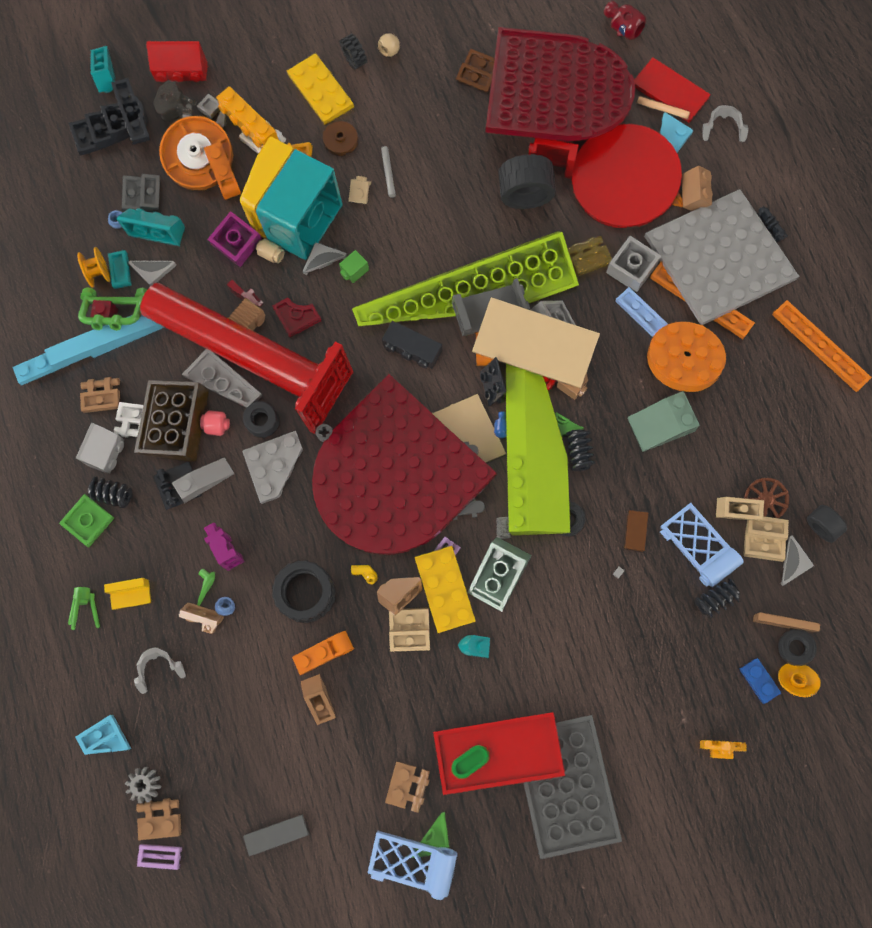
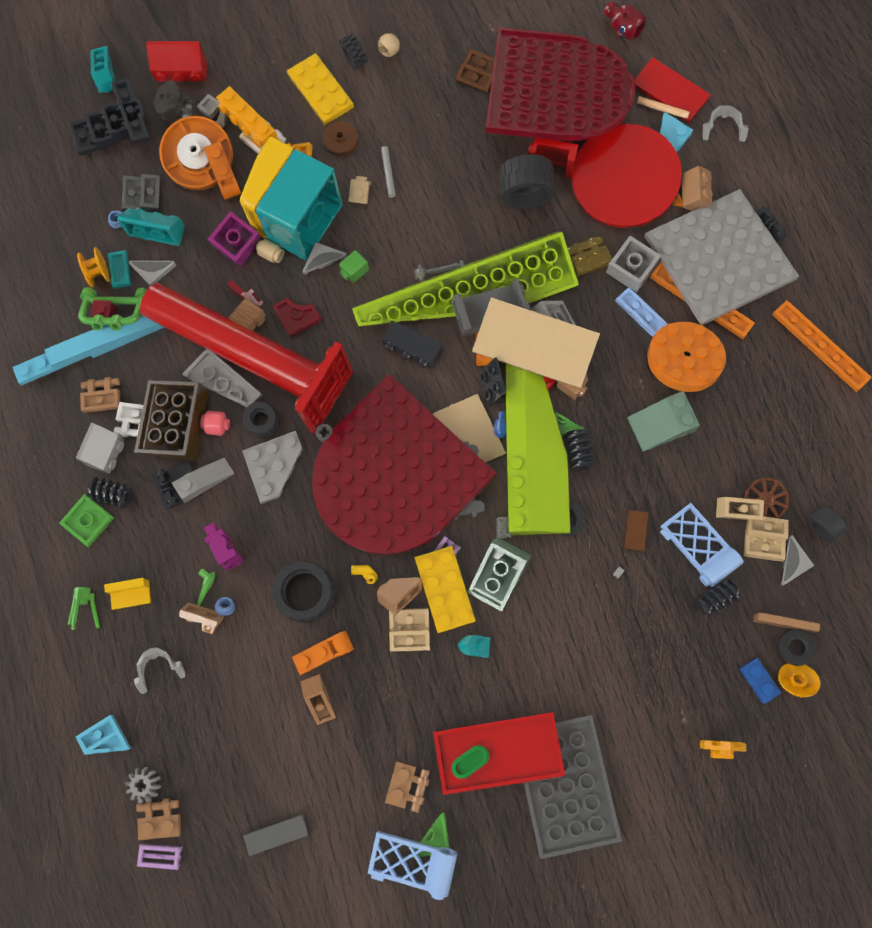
(420, 273): none -> dark grey piece

